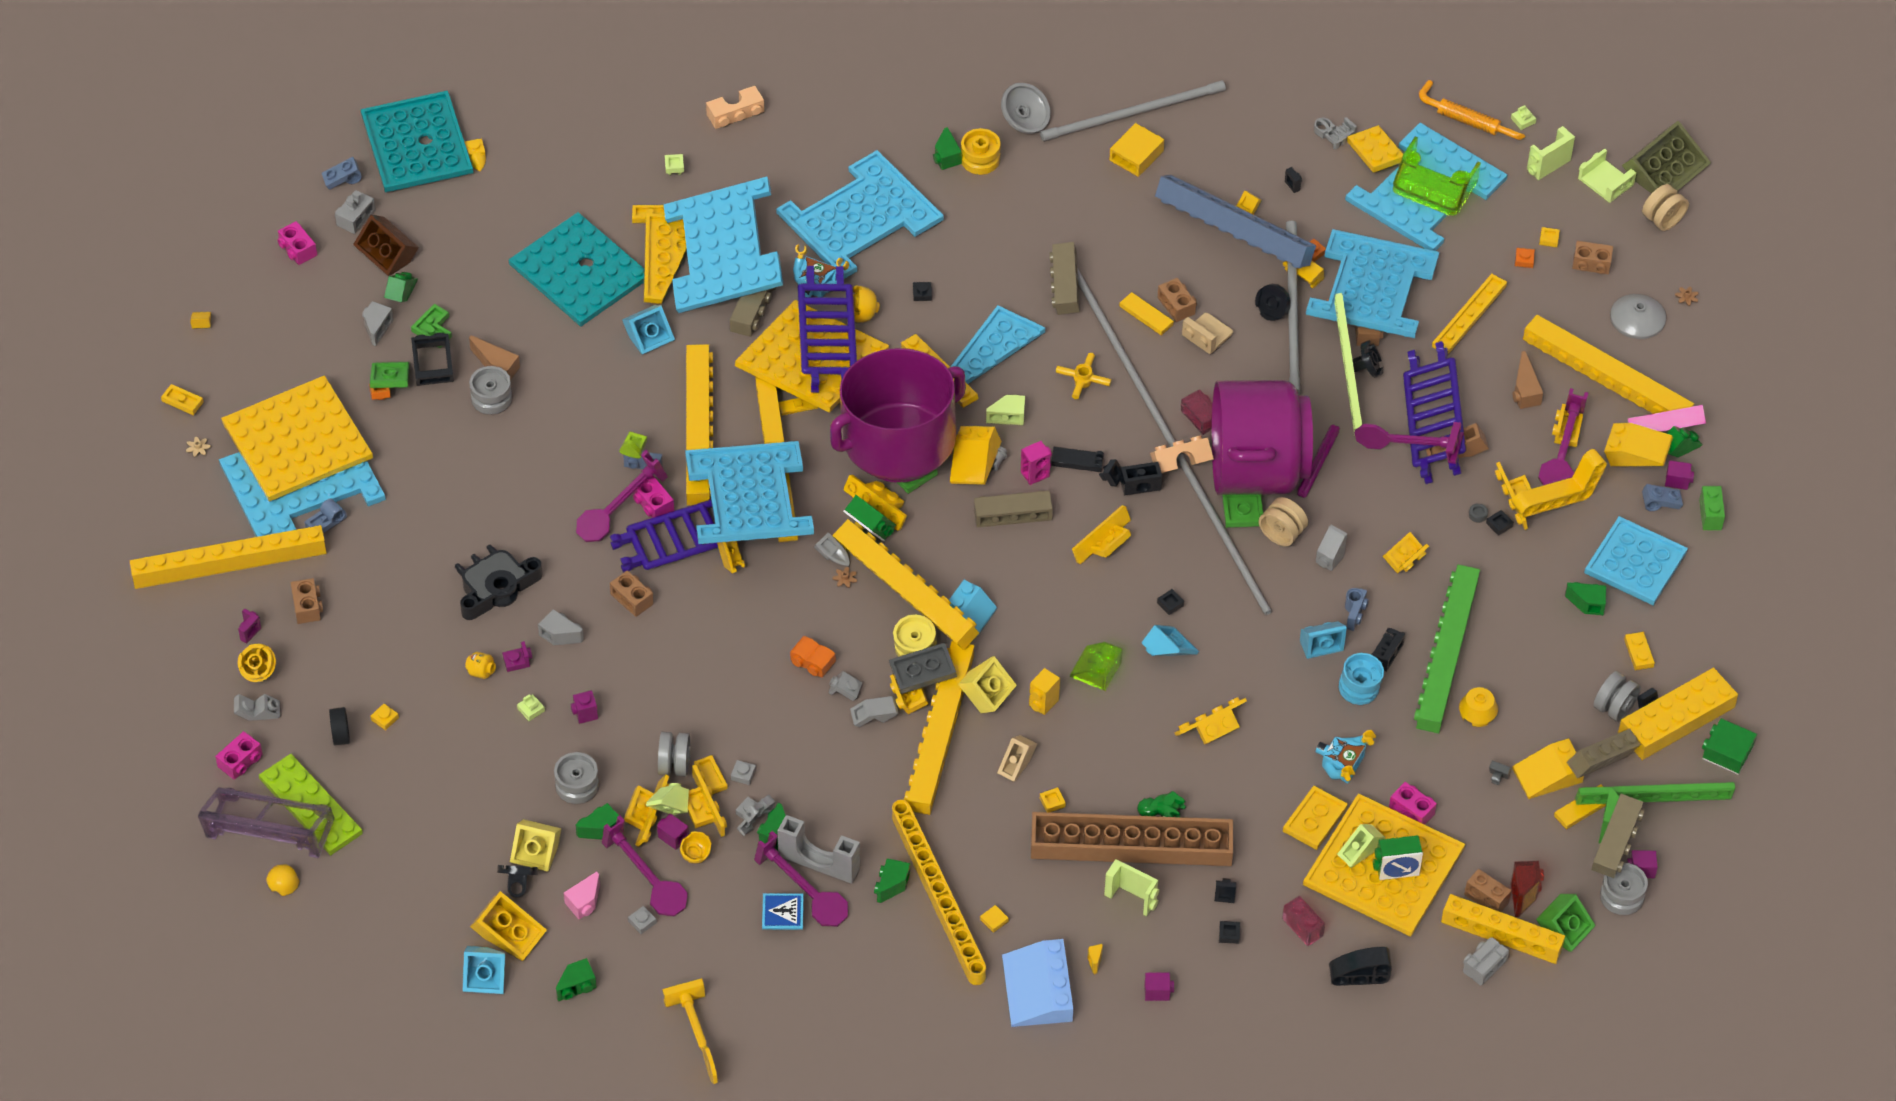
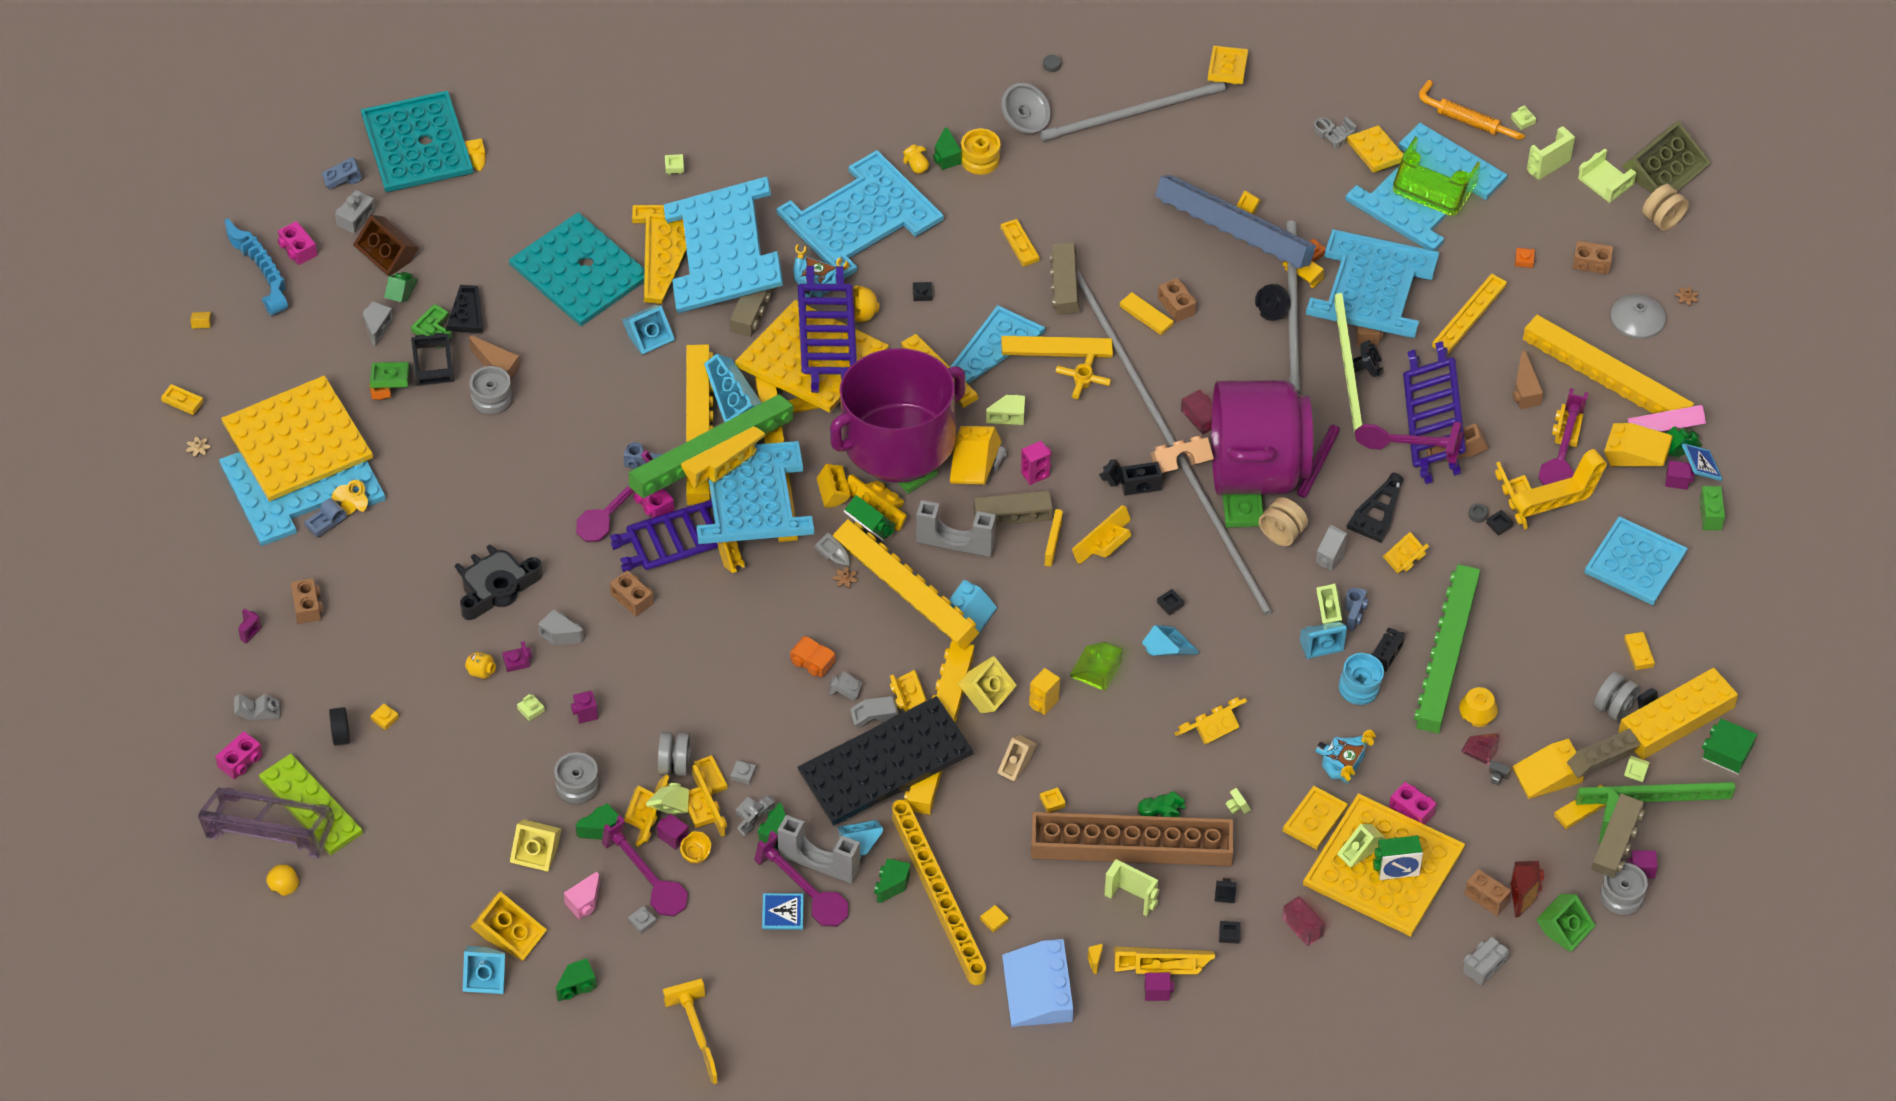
(227, 557): yellow brick -> none
(250, 246): none -> dark azure piece
(256, 662): yellow cone -> none
(349, 500): none -> yellow plate
(466, 311): none -> black wing
(517, 874): black tile -> none
(633, 445): lime tile -> none
(667, 467): none -> bright green brick
(722, 113): light nougat arch -> none
(722, 458): none -> yellow wedge
(730, 387): none -> medium azure wedge
(833, 485): none -> yellow brick
(863, 832): none -> medium azure slope
(885, 760): none -> black plate
(913, 634): light yellow wheel -> none
(916, 159): none -> yellow animal
(922, 668): dark grey plate -> none
(934, 532): none -> light grey arch
(1019, 242): none -> yellow tile
(1052, 63): none -> dark grey tile
(1053, 538): none -> yellow tile
(1056, 346): none -> yellow tile
(1077, 459): black hinge -> none
(1136, 149): yellow brick -> none
(1160, 960): none -> yellow wedge
(1206, 332): tan bracket -> none
(1227, 65): none -> yellow plate
(1237, 803): none -> yellowish green tile
(1293, 179): black plate -> none
(1329, 603): none -> yellowish green slope
(1362, 967): black beam -> none
(1370, 526): none -> black plate
(1482, 747): none -> clear pink slope
(1503, 928): yellow brick -> none
(1549, 237): yellow tile -> none
(1587, 597): green slope -> none
(1636, 768): none -> yellowish green tile
(1658, 496): sand blue plate -> none
(1702, 462): none -> piece

